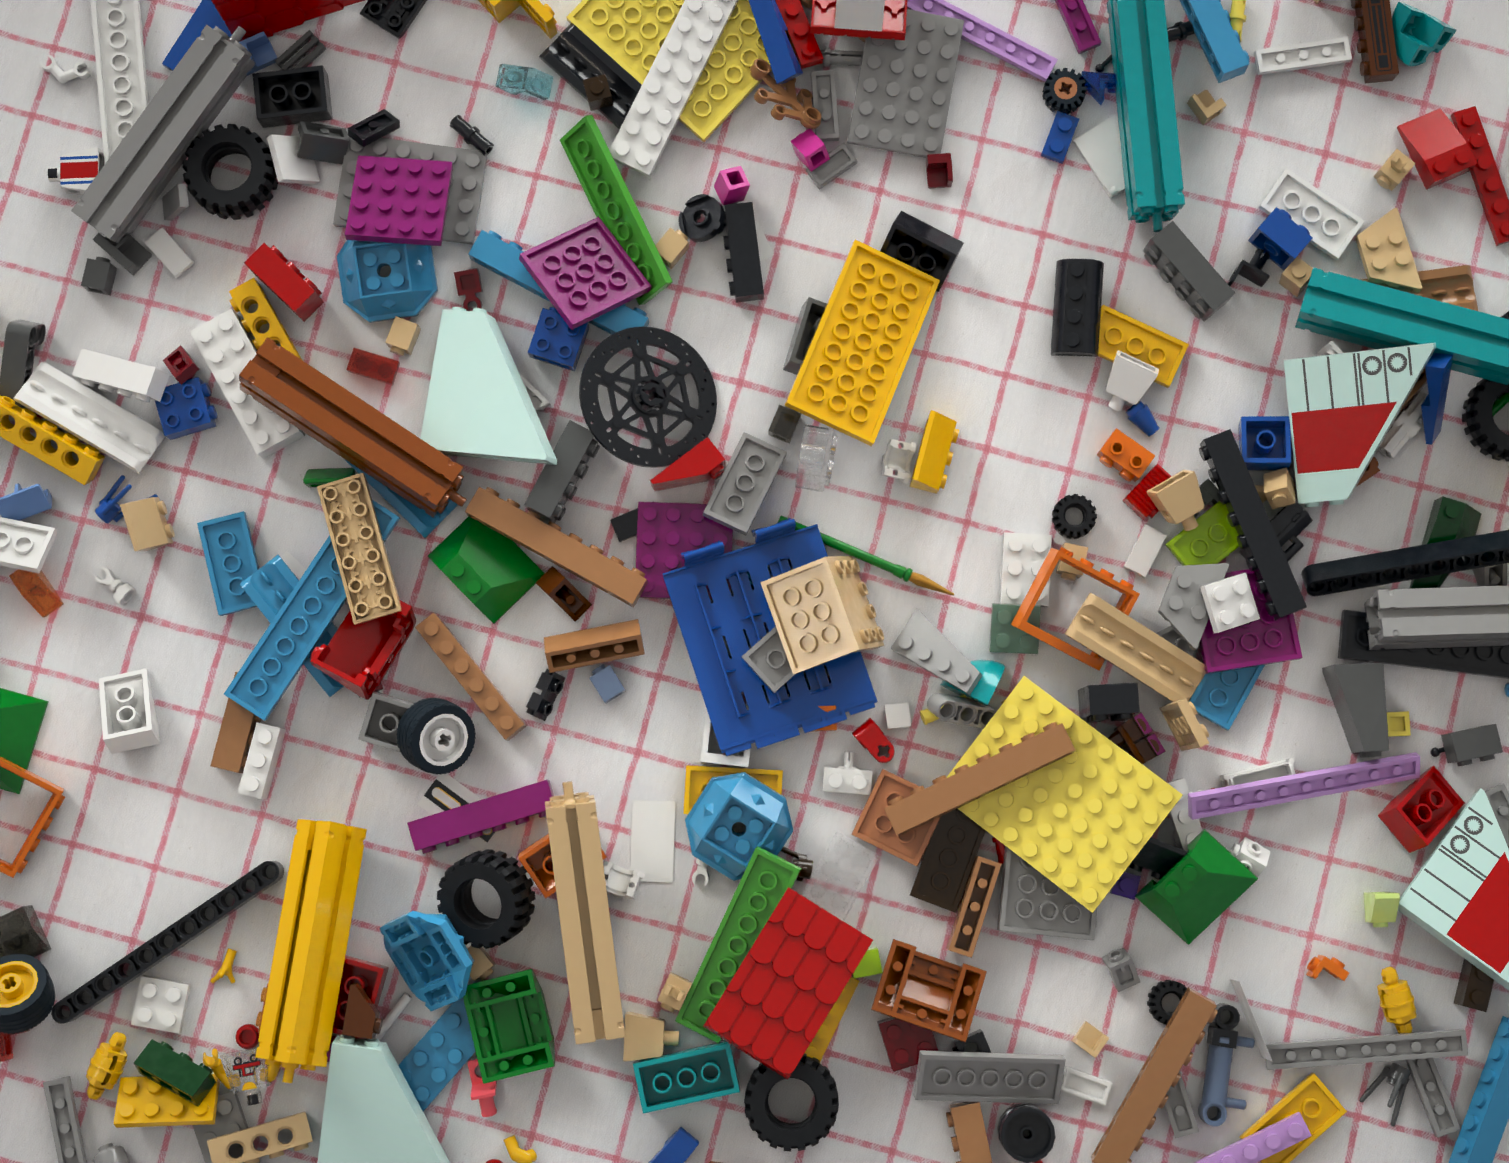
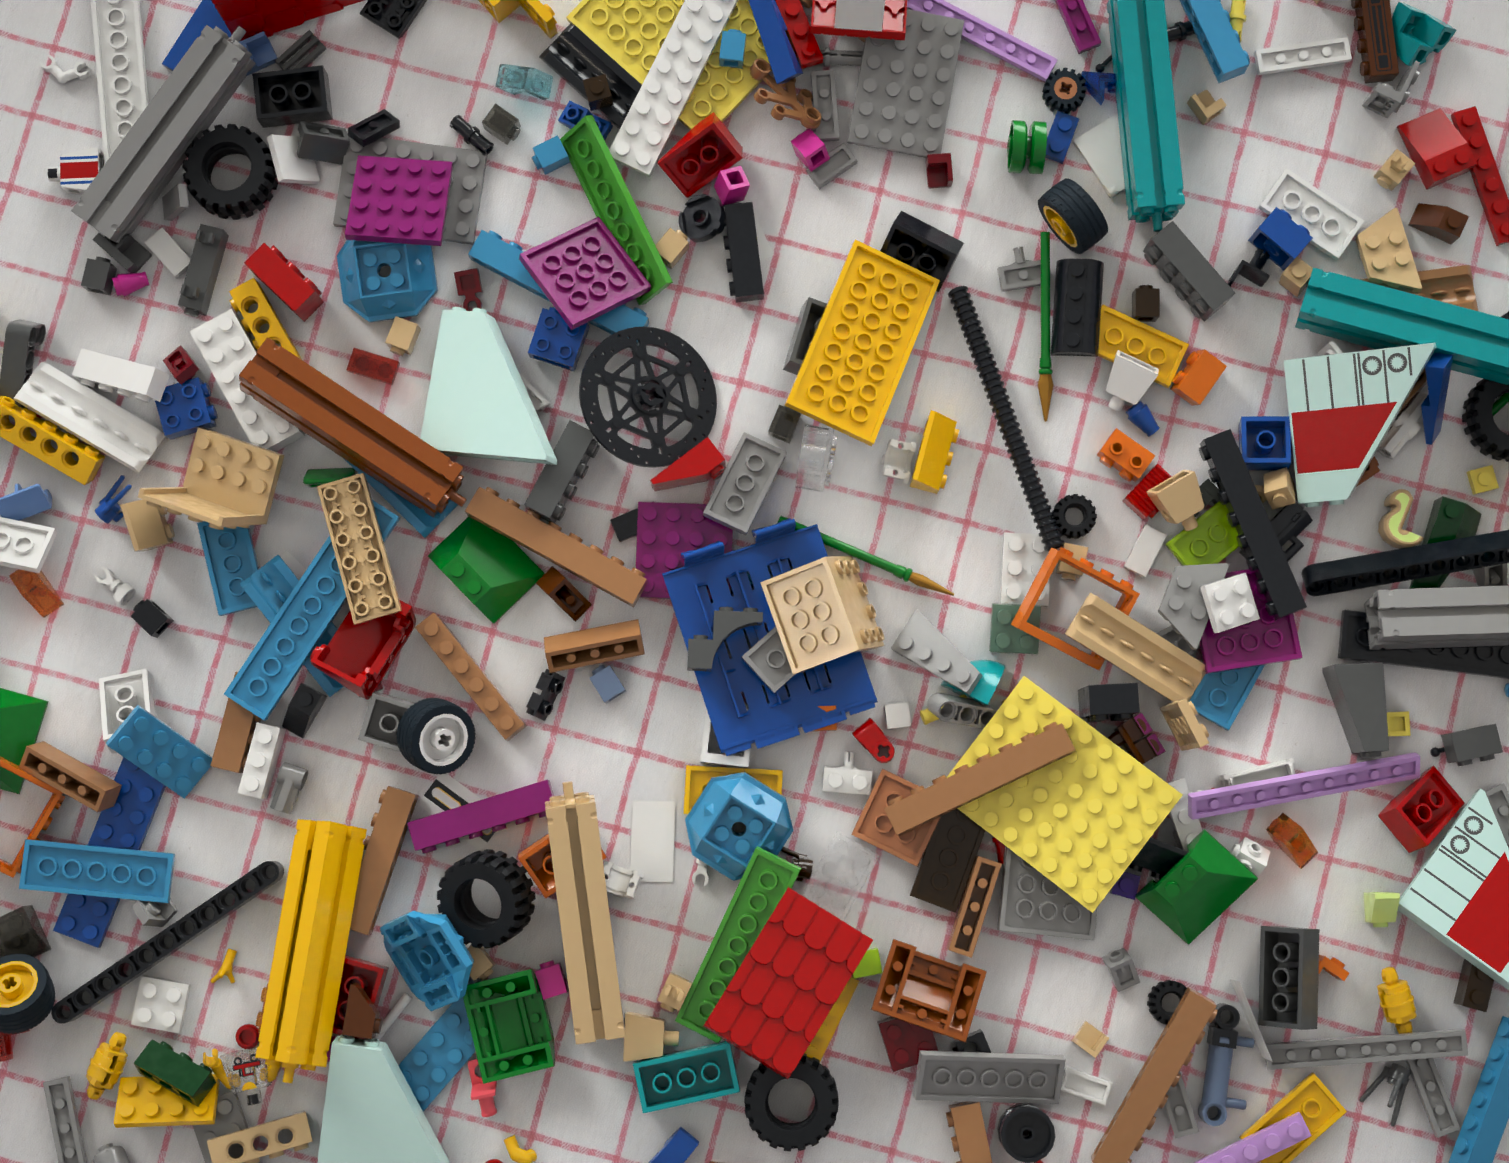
(70, 776): none -> medium nougat brick
(97, 871): none -> dark azure plate
(122, 827): none -> blue plate
(129, 283): none -> dark pink cone
(151, 617): none -> black brick
(154, 913): none -> light grey bracket
(160, 751): none -> dark azure plate
(203, 270): none -> dark grey brick
(224, 483): none -> tan bracket
(290, 781): none -> light grey piece
(303, 710): none -> black slope
(381, 855): none -> medium nougat brick
(502, 124): none -> clear smoke brick
(550, 155): none -> dark azure brick
(551, 979): none -> dark pink brick
(574, 113): none -> blue slope
(701, 155): none -> red slope
(725, 622): none -> dark grey arch
(732, 49): none -> dark azure brick
(1005, 418): none -> black piece
(1020, 274): none -> light grey plate
(1025, 146): none -> green wheel
(1045, 381): none -> green piece
(1073, 216): none -> black wheel
(1146, 303): none -> dark brown brick
(1197, 377): none -> orange brick
(1289, 977): none -> dark grey brick
(1292, 840): none -> clear orange slope
(1386, 99): none -> light grey bracket
(1392, 522): none -> tan animal
(1439, 221): none -> reddish brown slope
(1482, 479): none -> light yellow plate

